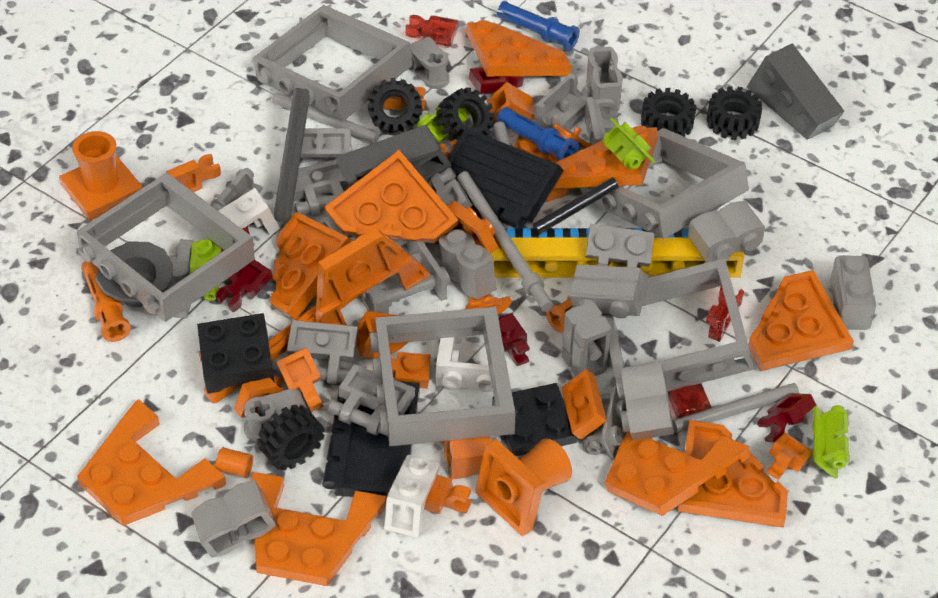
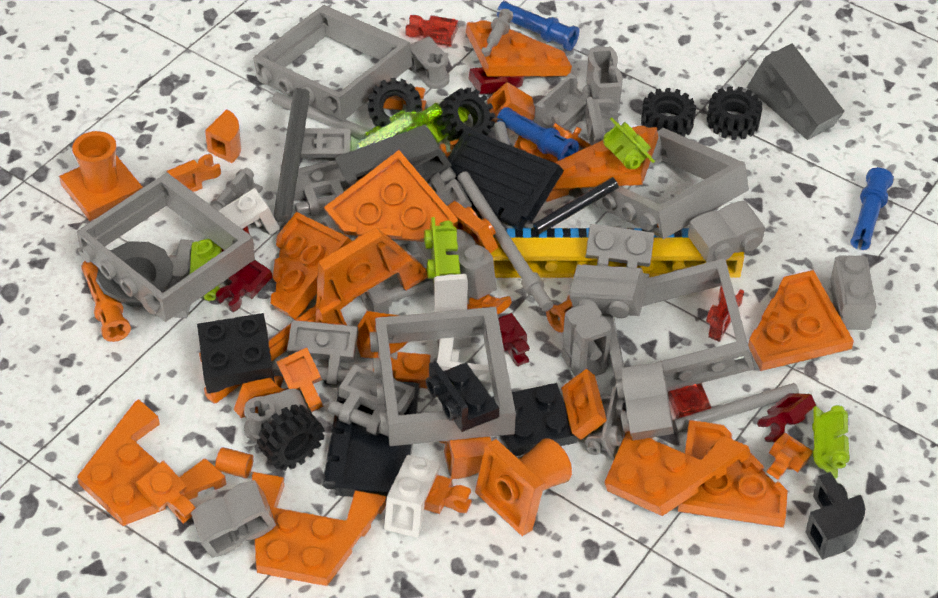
(163, 489): none -> orange plate
(224, 137): none -> orange brick
(400, 123): none -> clear neon green plate
(441, 240): none -> lime hinge
(451, 295): none -> white bracket
(461, 395): none -> black bracket
(499, 26): none -> light grey piece
(839, 519): none -> black brick
(873, 198): none -> blue pin

